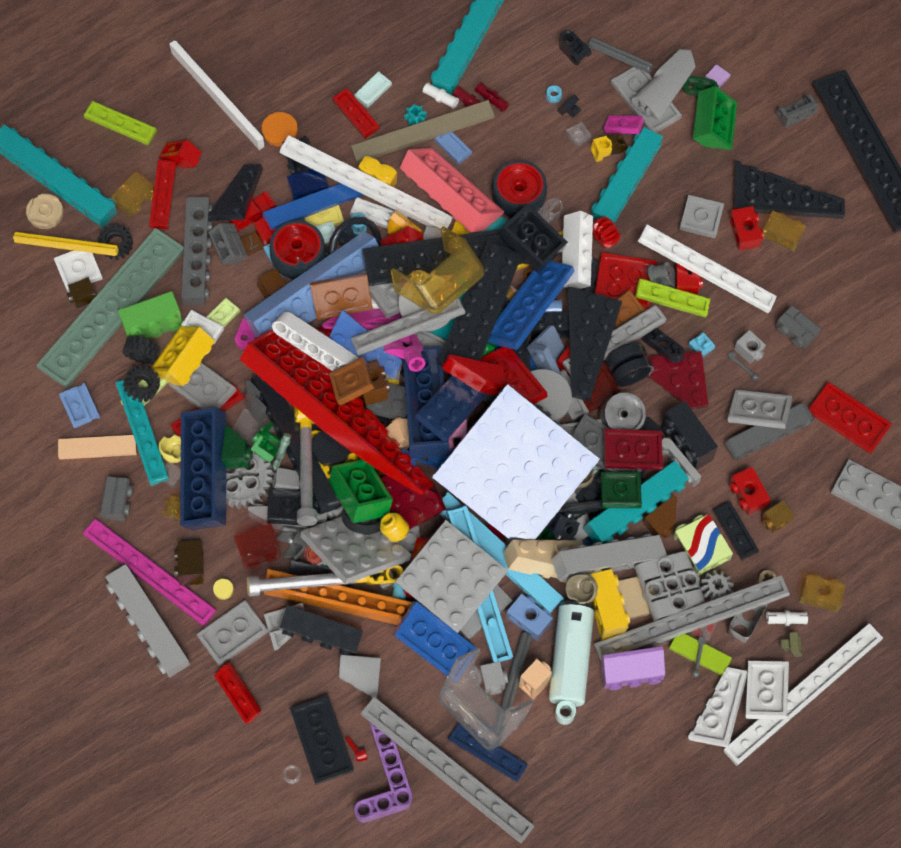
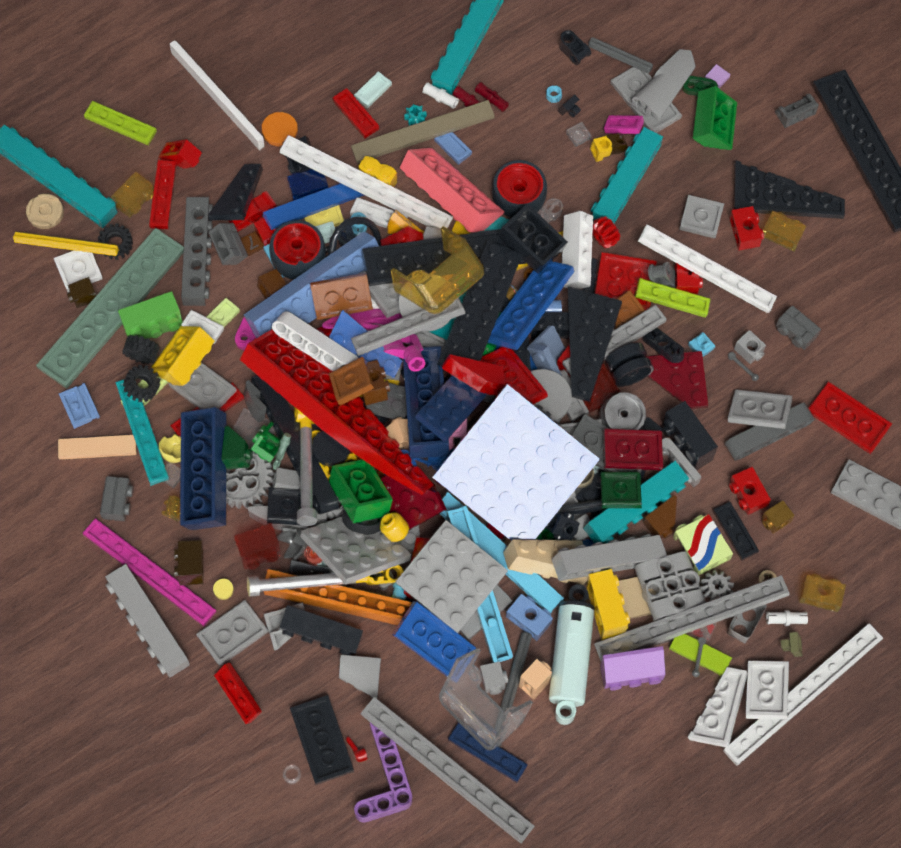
(581, 588): dark tan hair -> none

